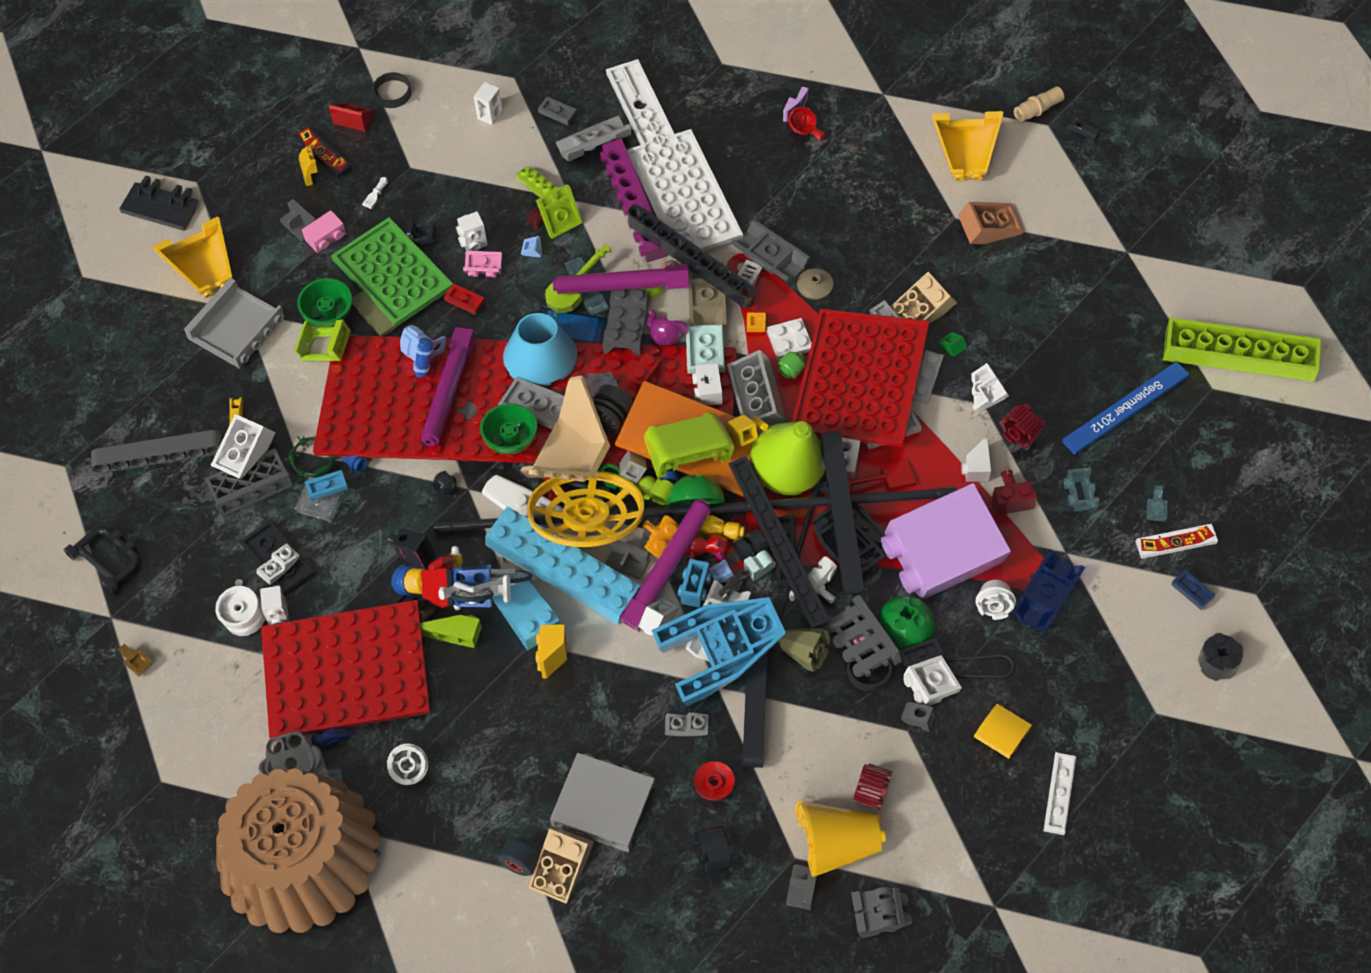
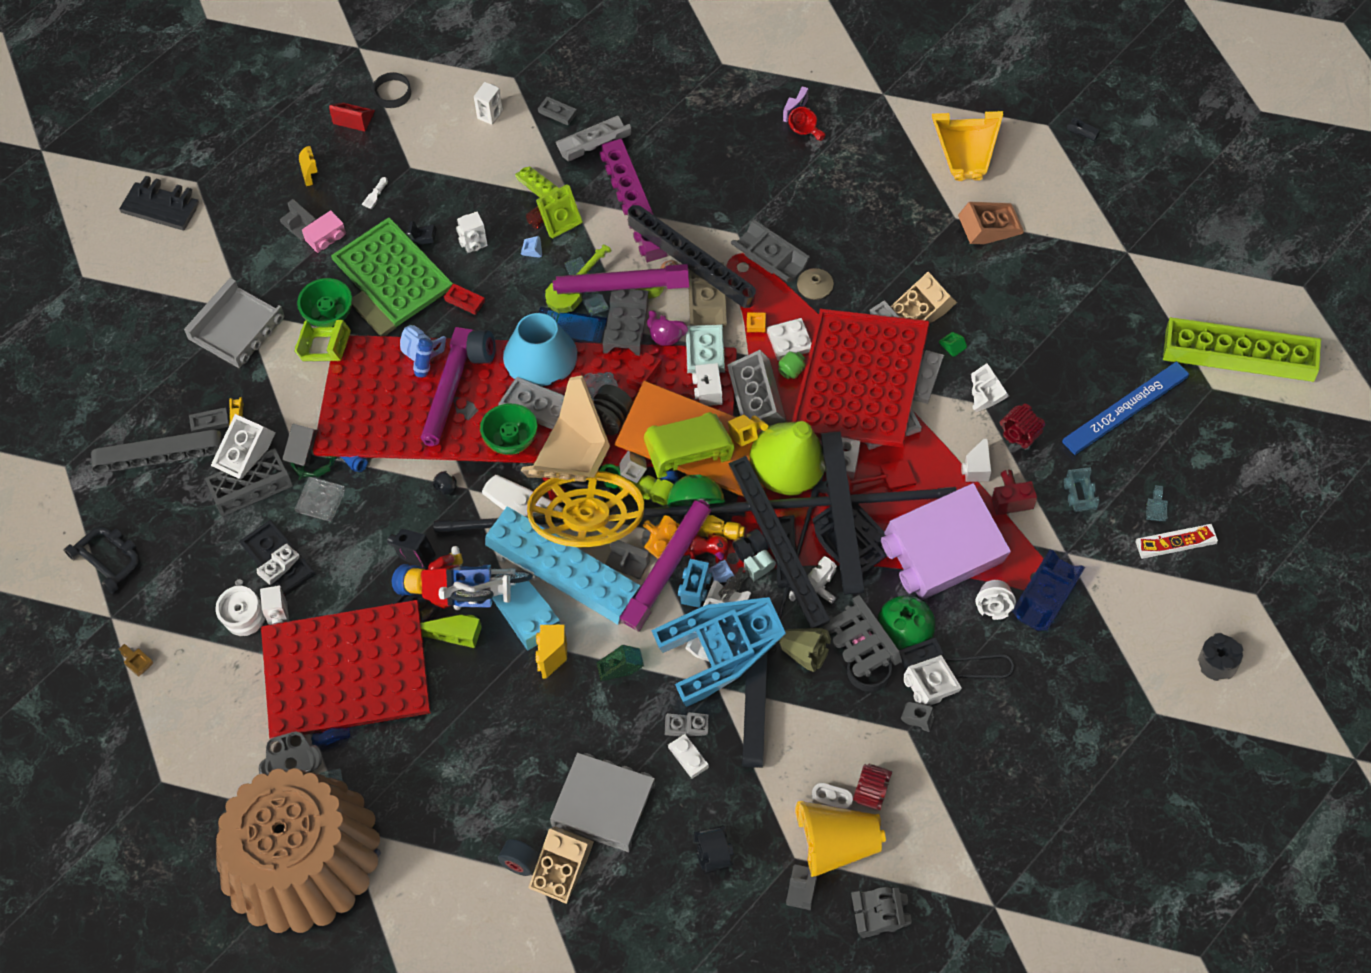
(199, 258): yellow cone -> none
(209, 420): none -> dark grey plate
(300, 445): none -> dark grey panel
(323, 151): tile -> none
(326, 485): dark azure plate -> none
(407, 764): white cone -> none
(481, 346): none -> black wheel
(483, 263): bright pink bracket -> none
(620, 663): none -> clear green slope
(657, 614): white slope -> none
(672, 166): white piece -> none
(688, 756): none -> white plate
(714, 772): red dish -> none
(754, 277): white slope -> none
(833, 795): none -> white plate
(1002, 730): yellow slope -> none
(1038, 104): tan piece -> none
(1059, 793): white tile -> none
(1193, 589): dark blue plate -> none

